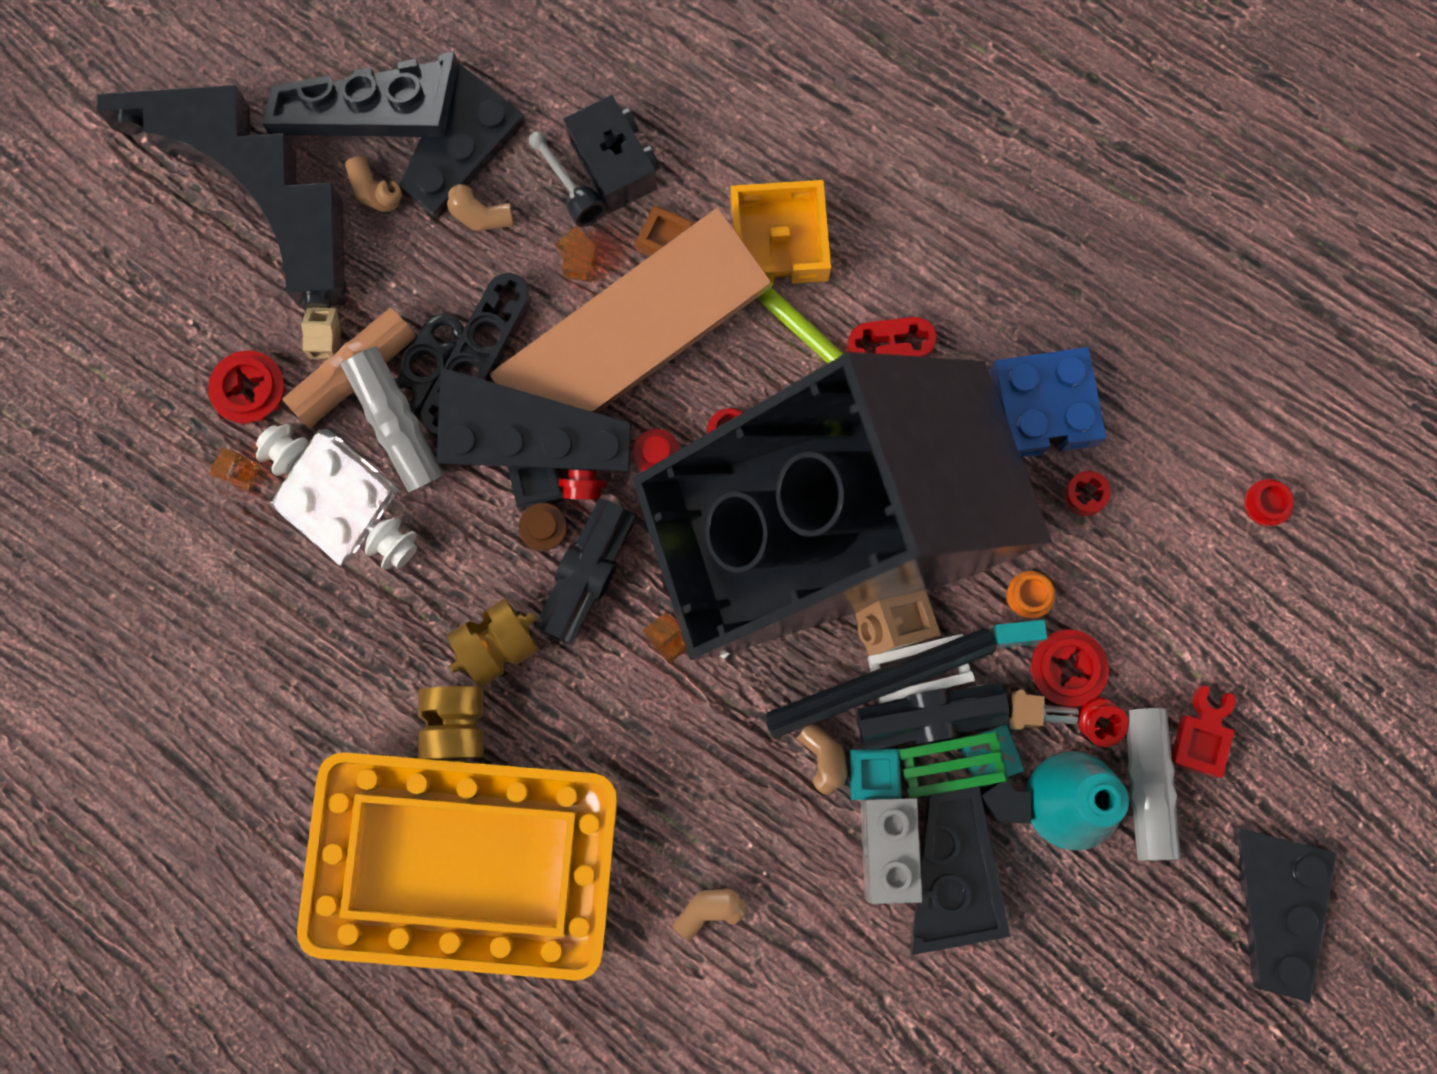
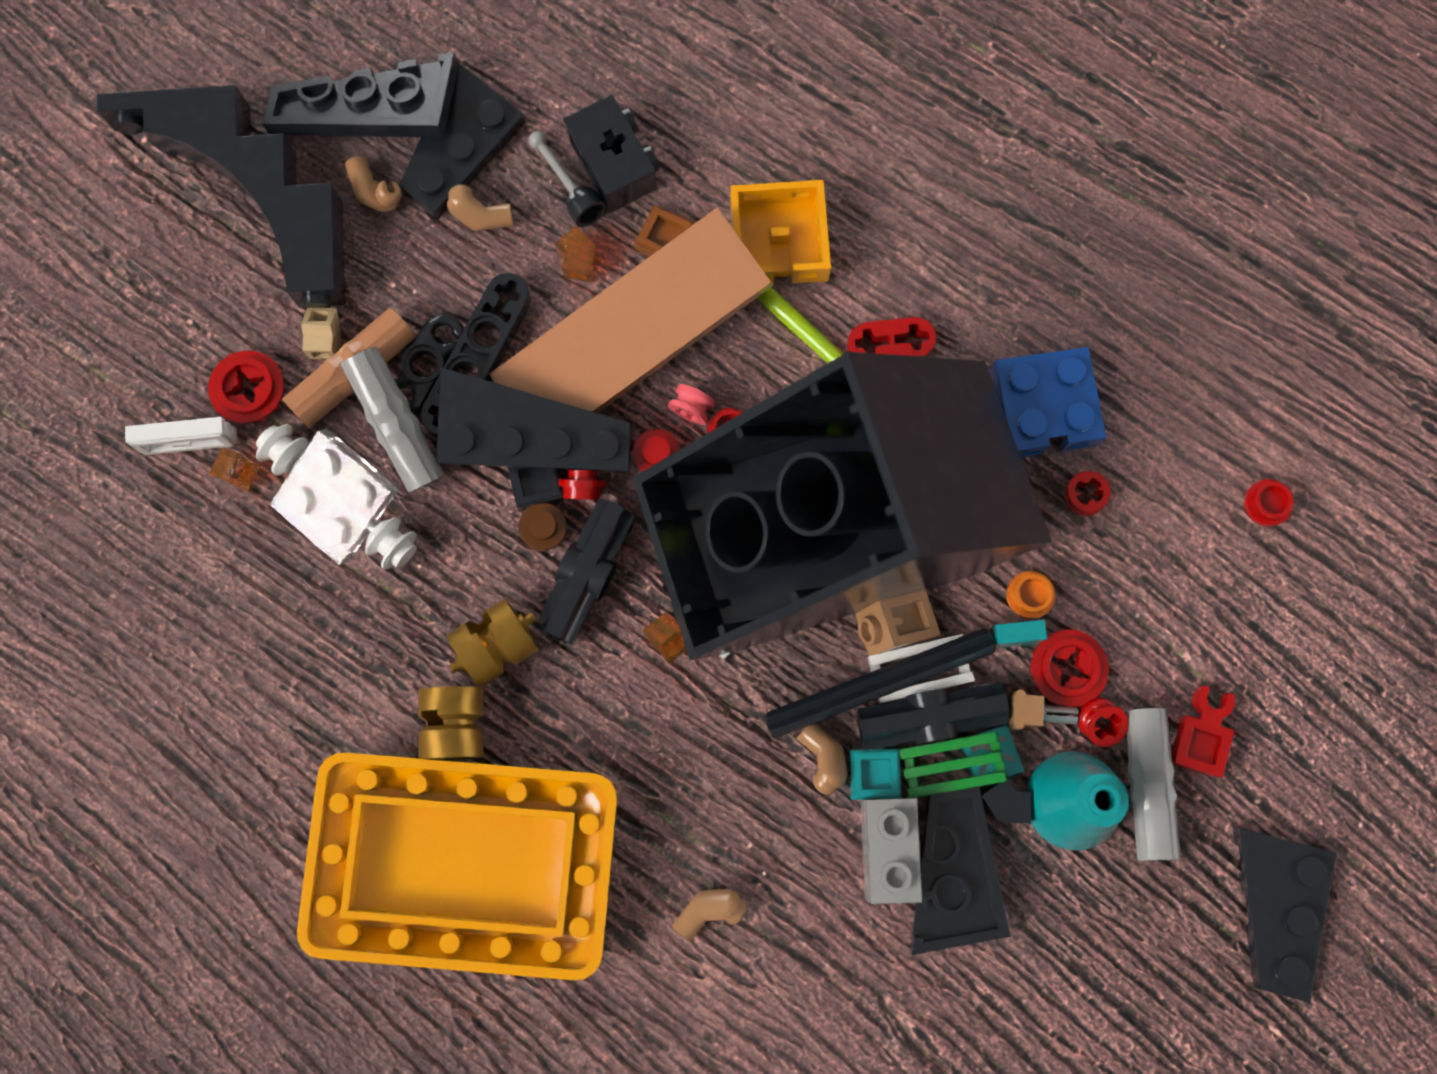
(181, 436): none -> white tile
(691, 404): none -> coral bush

